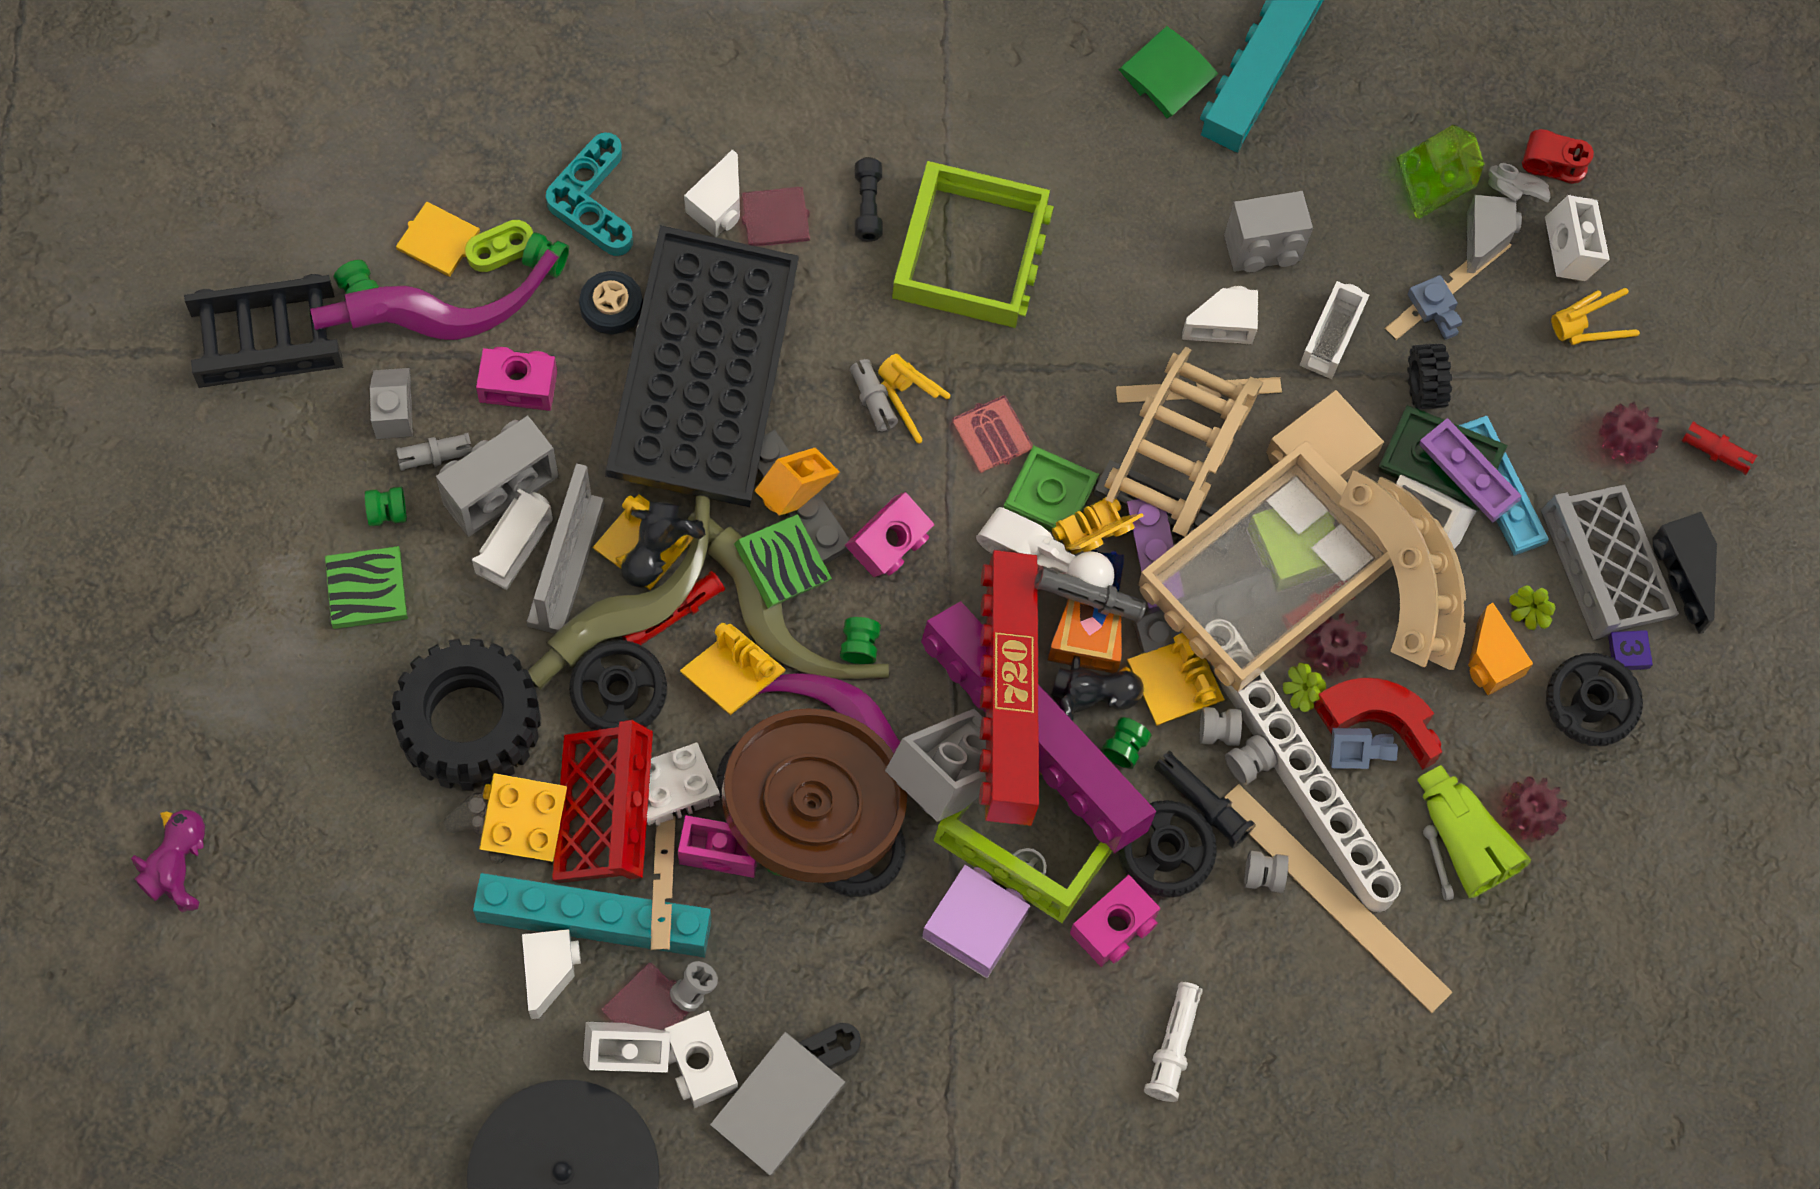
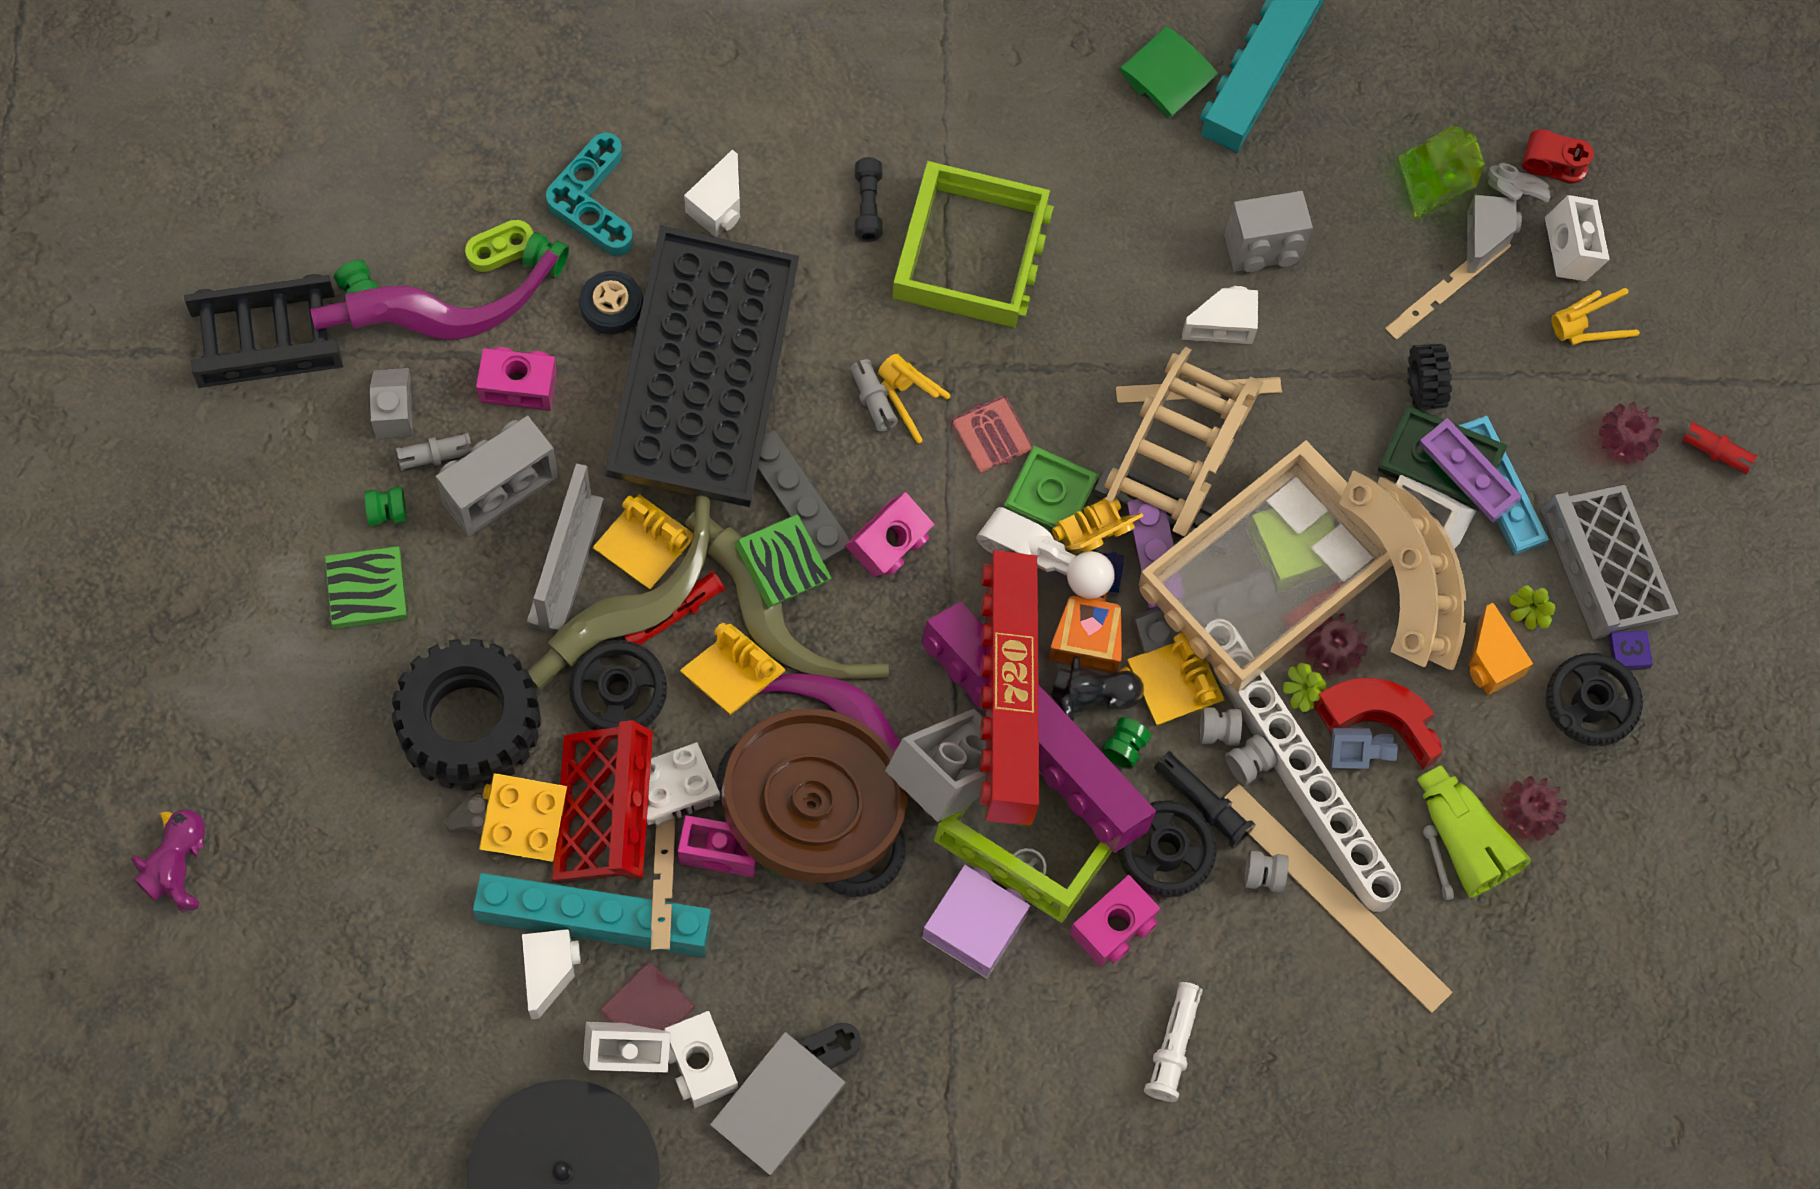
(437, 238): yellow piece -> none
(513, 538): white window -> none
(657, 533): black animal -> none
(697, 981): light grey bush -> none
(775, 216): clear pink piece -> none
(795, 480): light orange slope -> none
(860, 640): green wheel -> none
(1104, 599): dark grey pin -> none
(1334, 329): white window -> none
(1334, 433): tan brick -> none
(1436, 302): sand blue plate -> none
(1691, 561): black slope -> none

